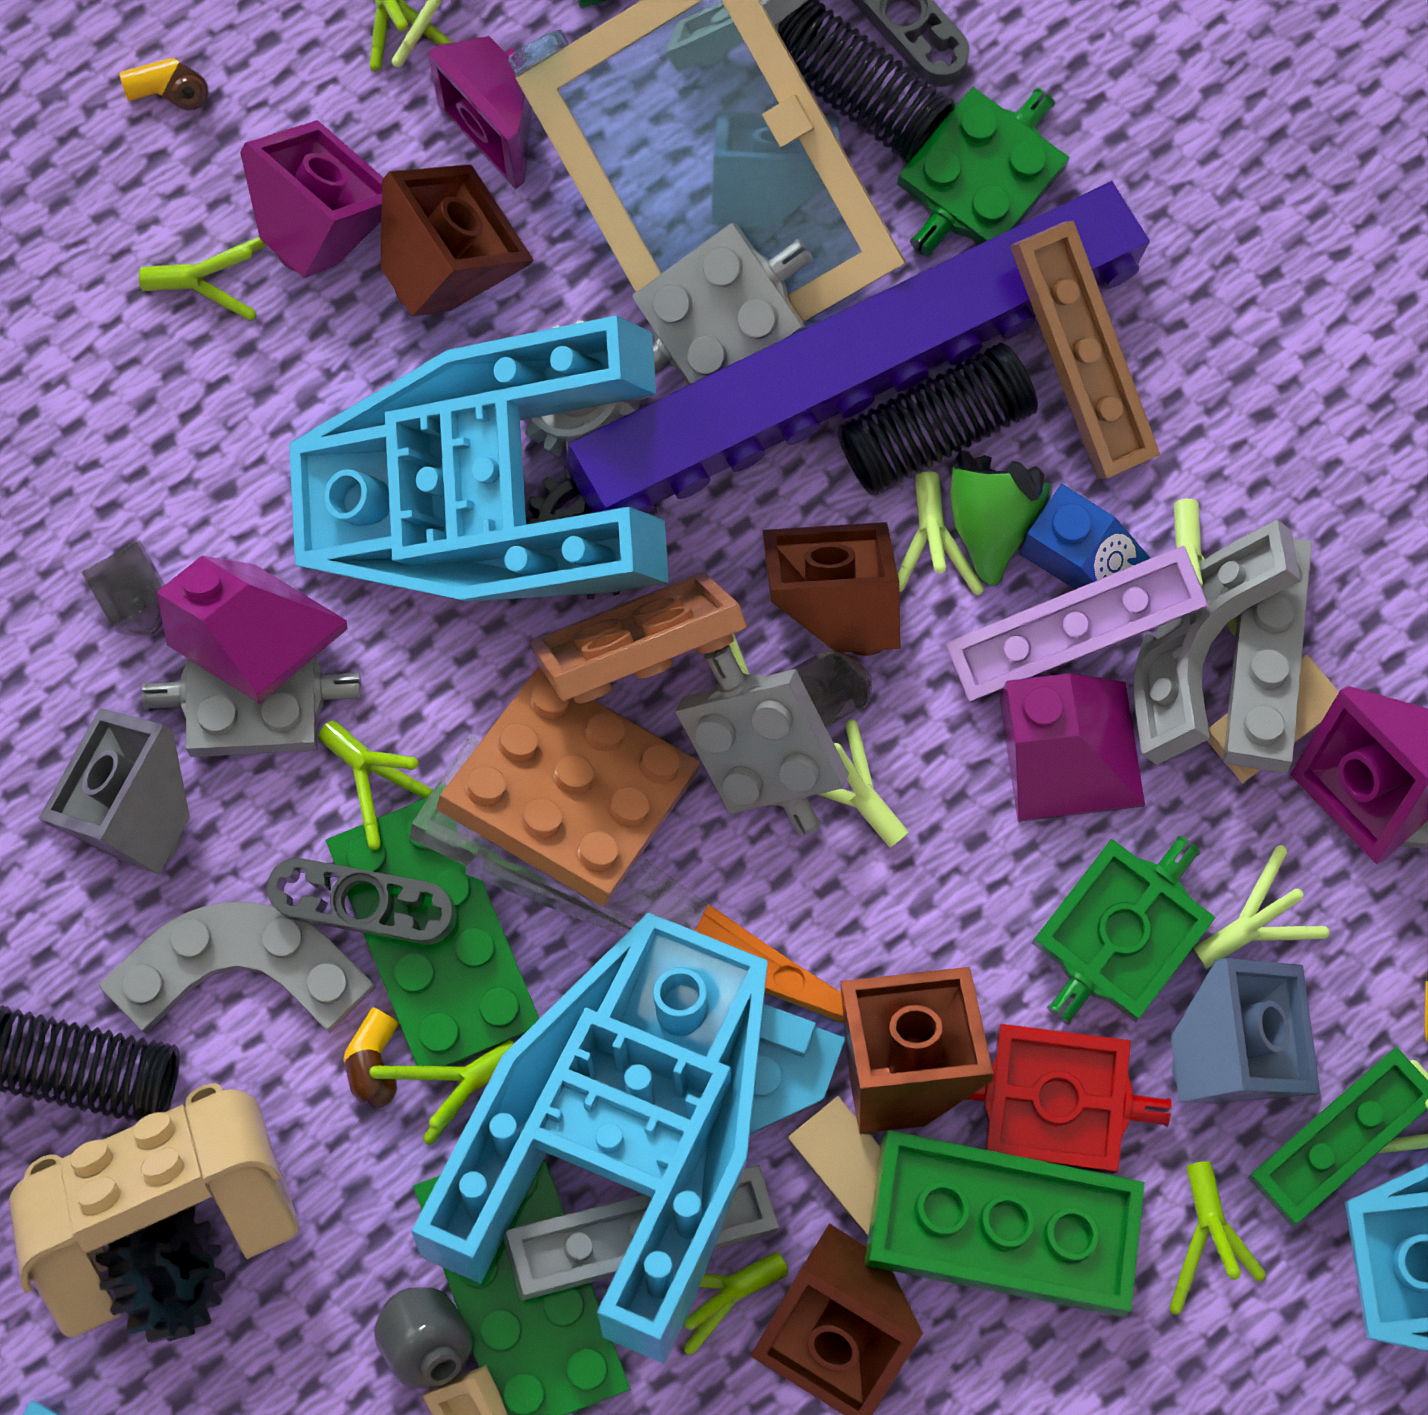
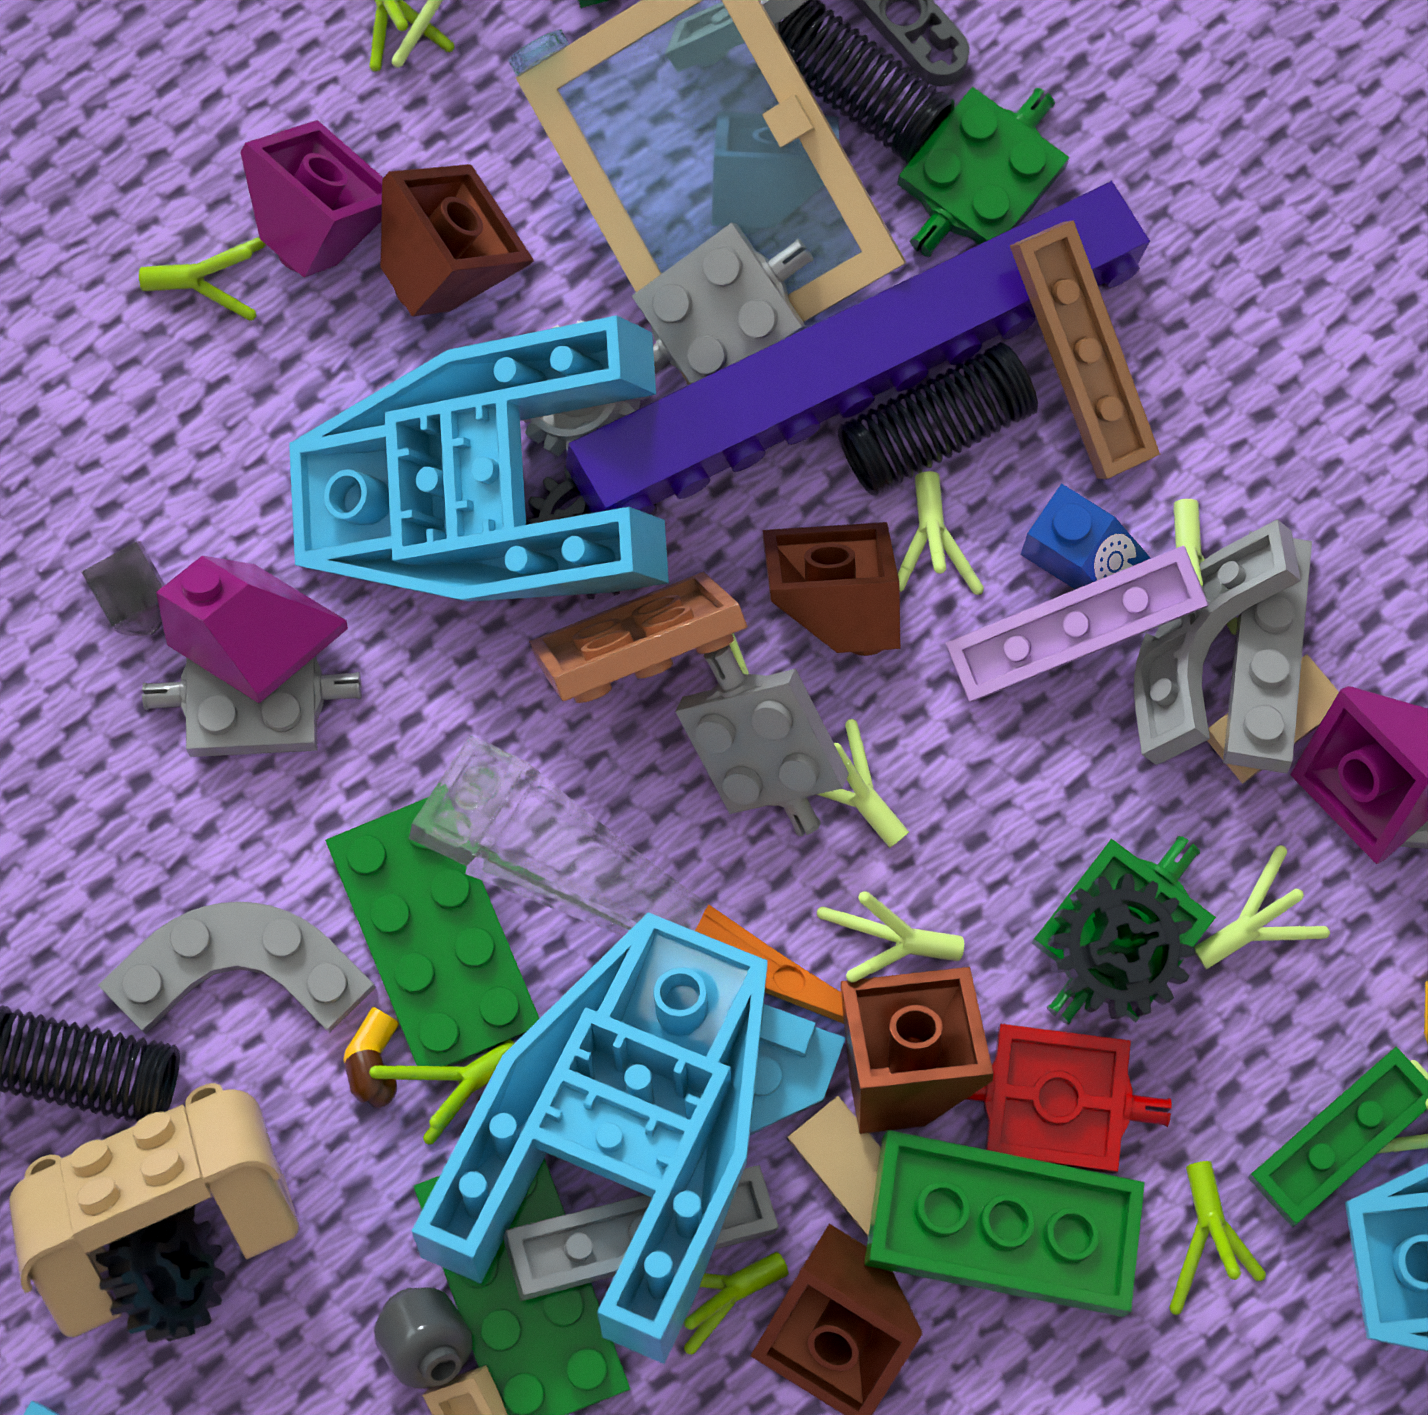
(123, 791): flat silver slope -> none
(168, 79): arm -> none
(319, 874): dark grey beam -> none
(363, 763): lime plant -> none
(484, 101): magenta slope -> none
(569, 788): nougat plate -> none
(835, 684): clear smoke plate -> none
(896, 930): none -> yellowish green plant
(995, 510): bright green hat -> none
(1070, 746): magenta slope -> none
(1128, 971): none -> black gear
(1246, 1035): sand blue slope -> none

